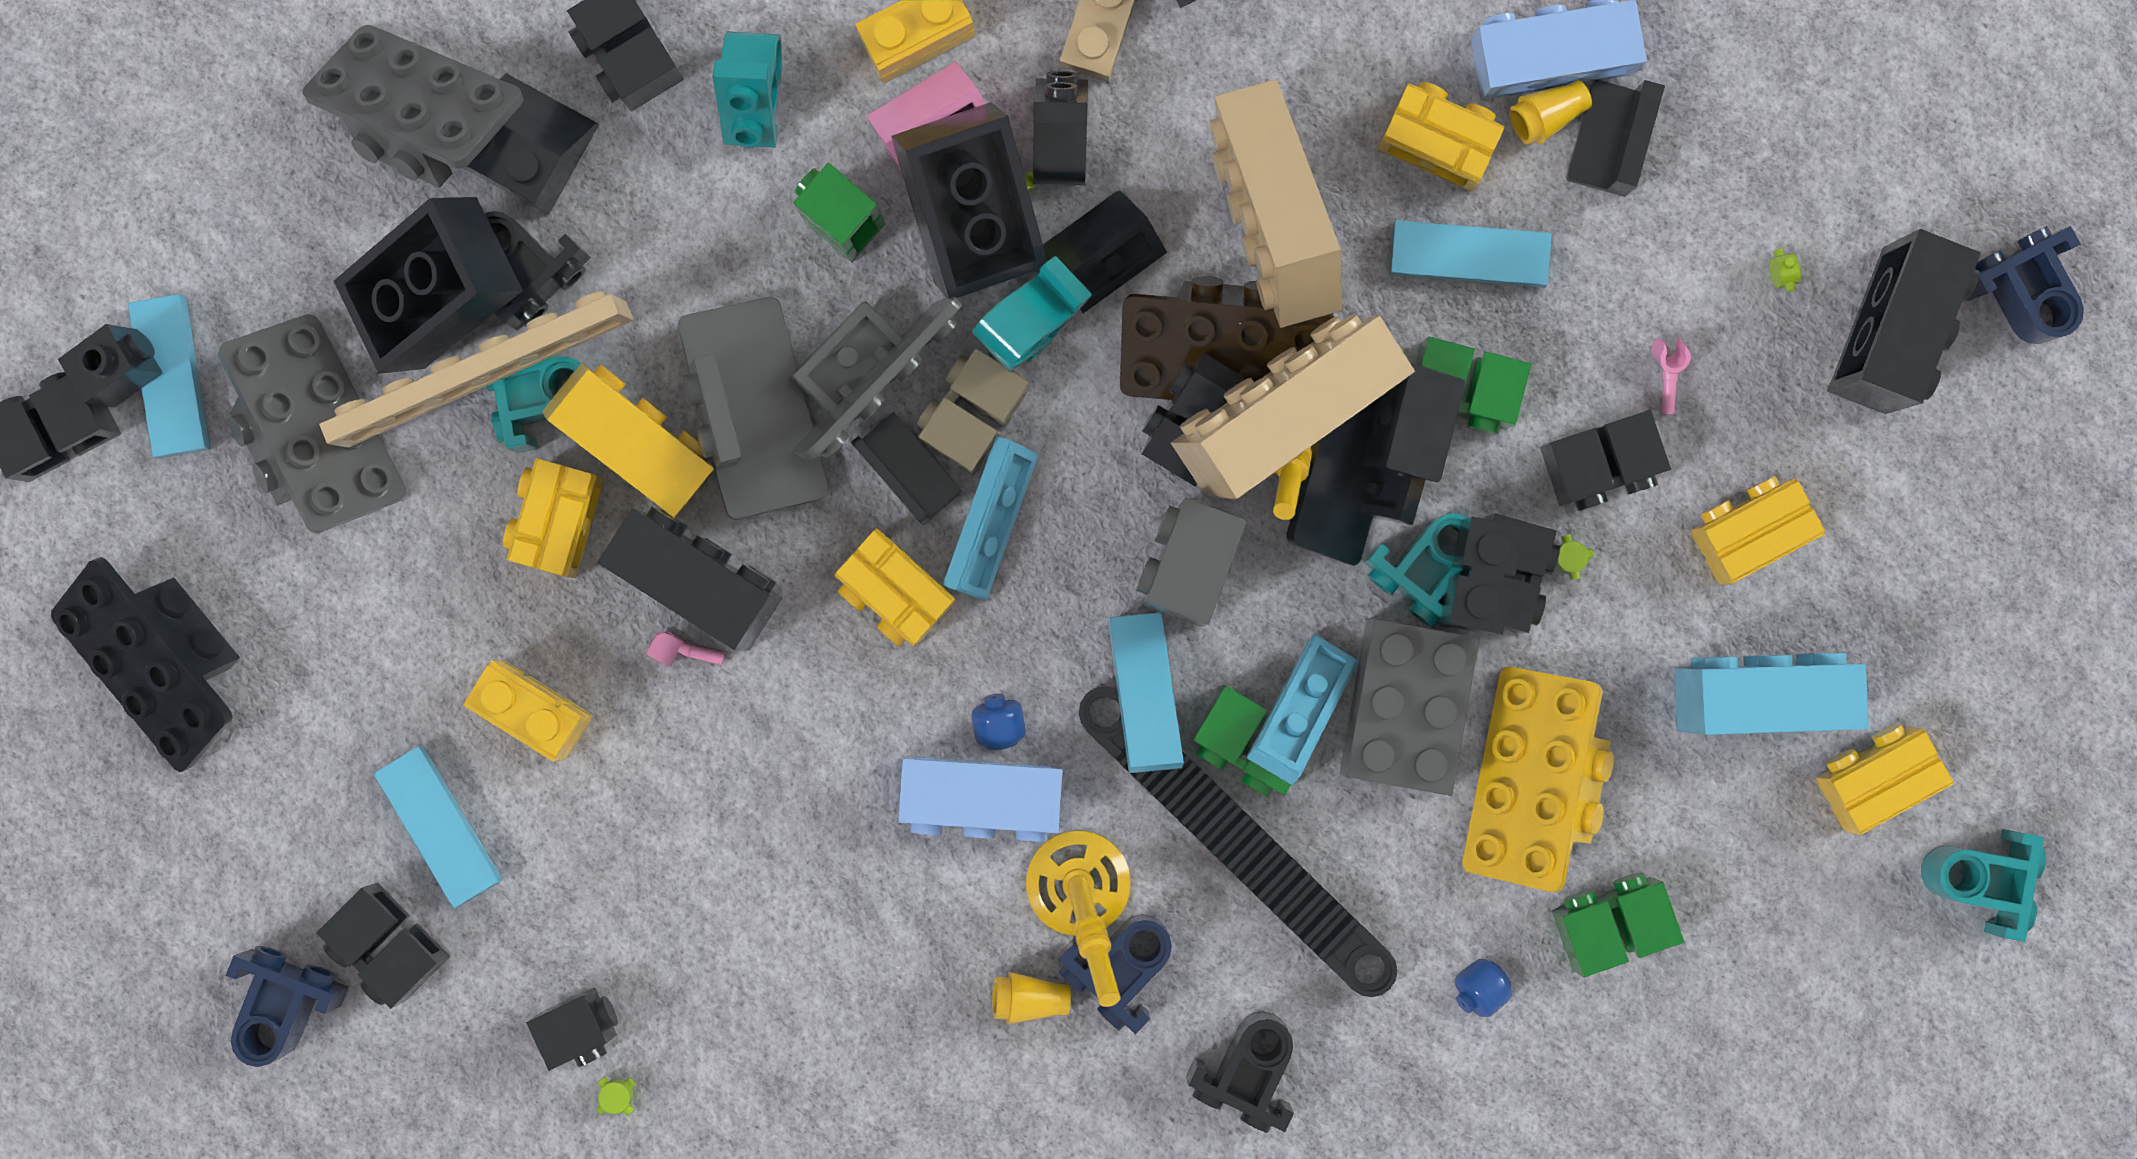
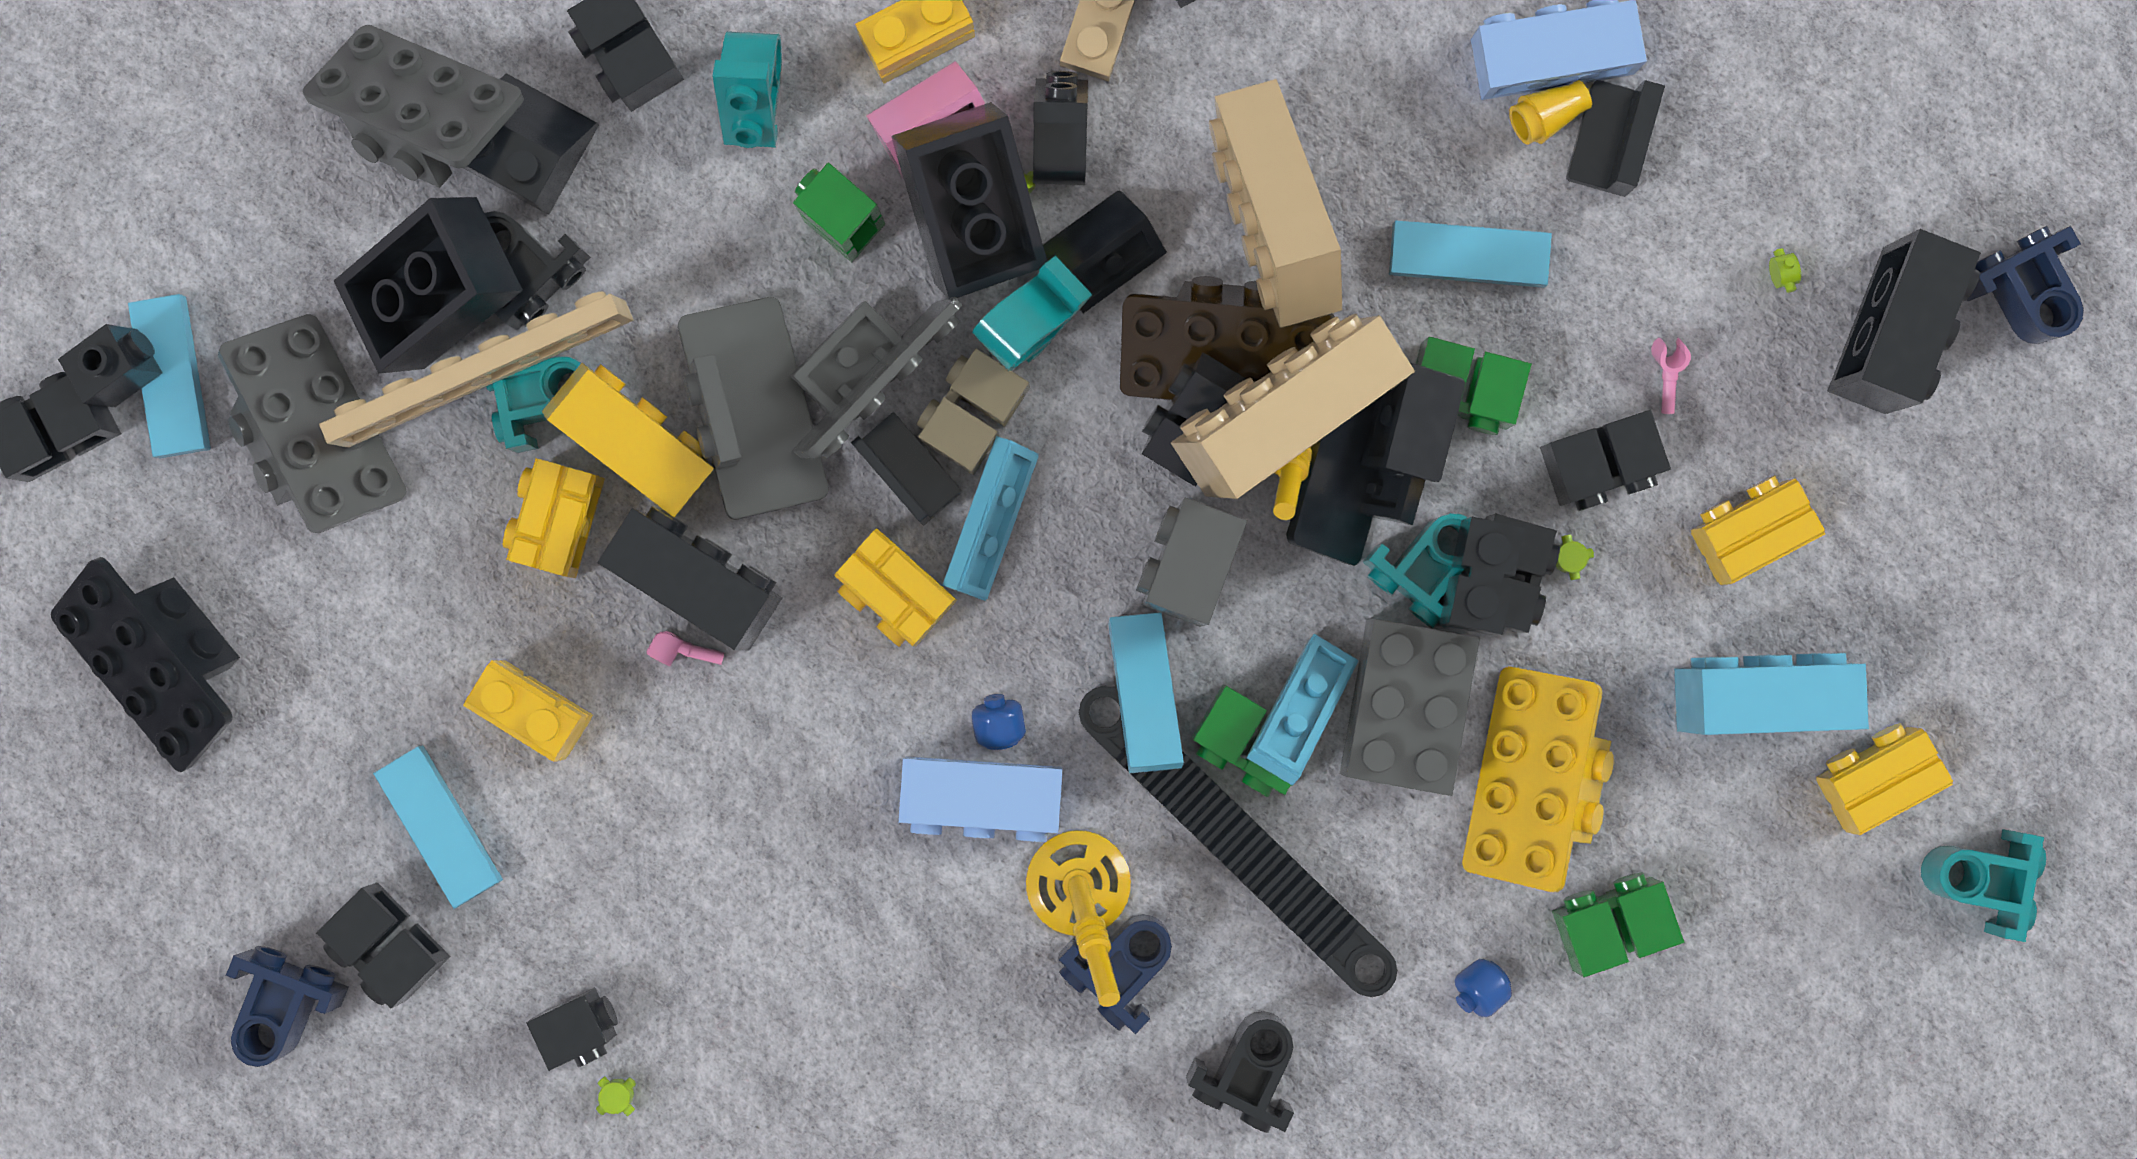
(1027, 998): yellow cone -> none
(1441, 135): yellow brick -> none

